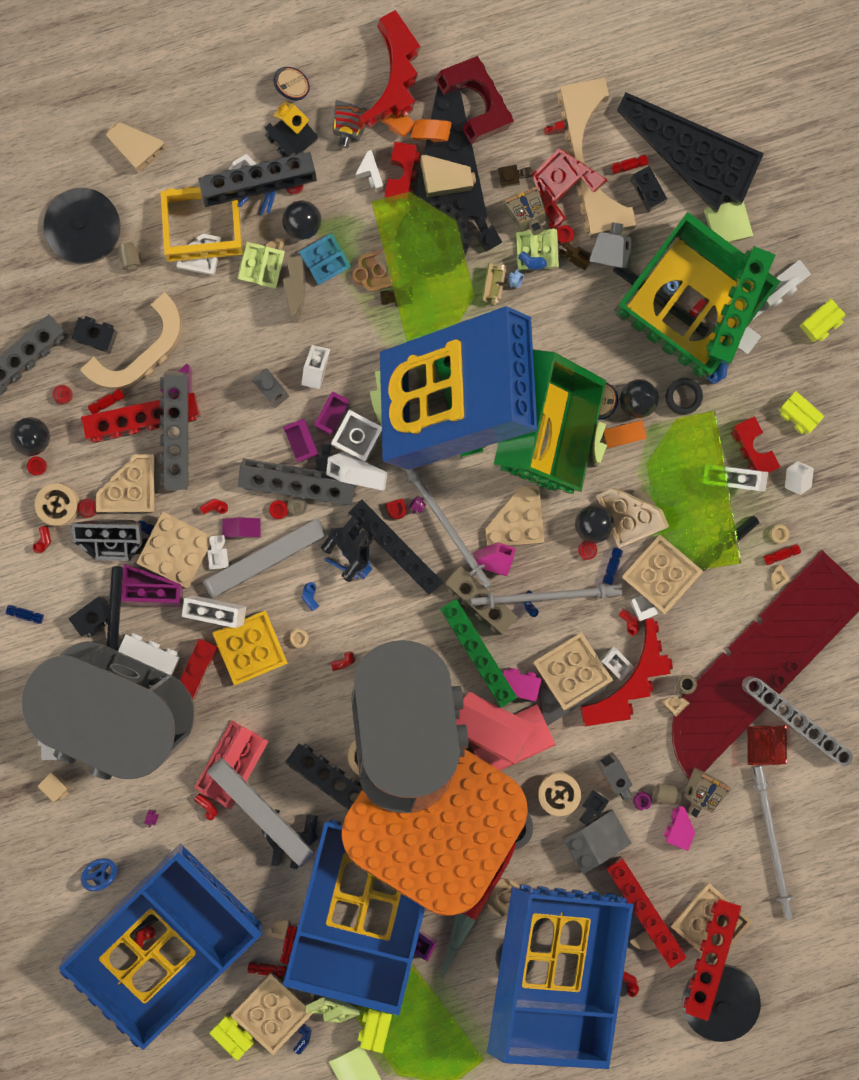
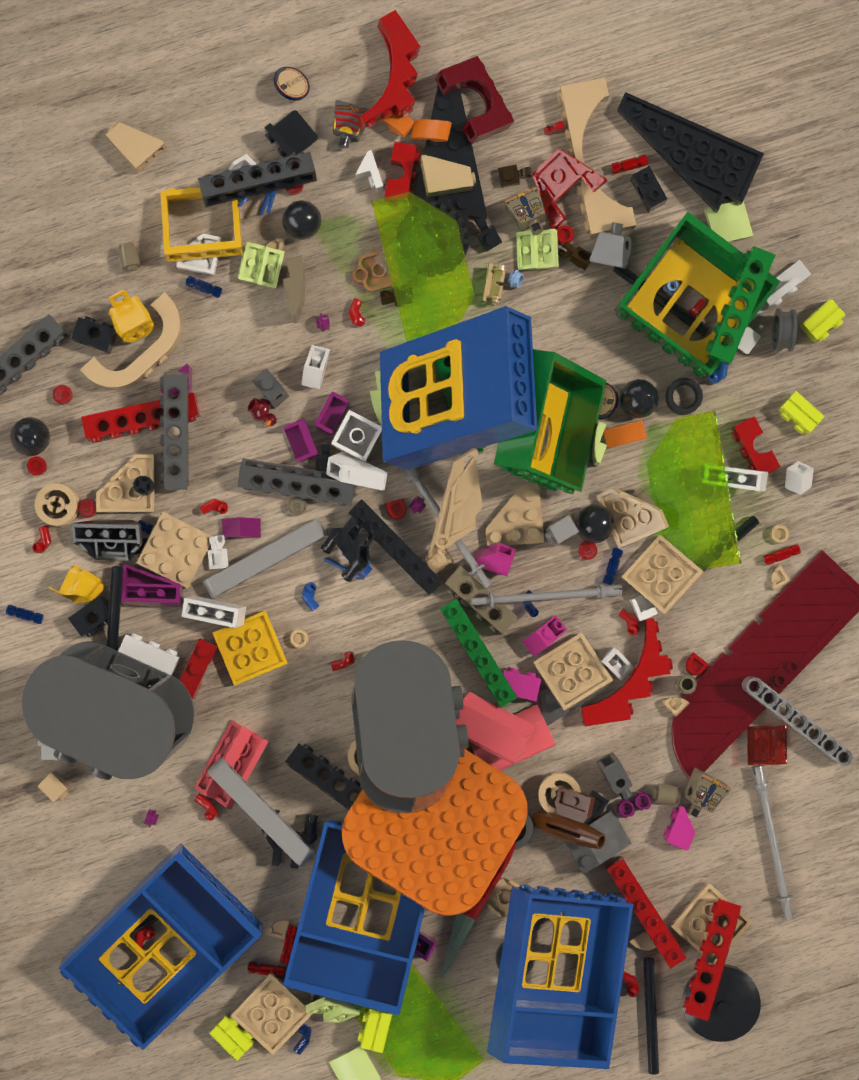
(80, 585): none -> yellow piece
(82, 226): black dish -> none
(100, 876): blue piece -> none
(106, 401): red axle -> none
(130, 317): none -> yellow piece
(140, 485): none -> black wheel
(203, 286): none -> clear blue axle
(260, 411): none -> dark red animal
(278, 509): red tile -> none
(286, 113): yellow bracket -> none
(323, 322): none -> magenta plate
(324, 258): dark azure slope -> none
(354, 313): none -> red arm
(458, 510): none -> tan wing
(532, 263): blue arm -> none
(544, 636): none -> dark pink slope
(561, 531): none -> light grey arch
(570, 821): none -> reddish brown plate
(625, 813): none -> magenta plate
(651, 1015): none -> black axle
(695, 665): none -> red tile
(784, 330): none -> dark grey wheel

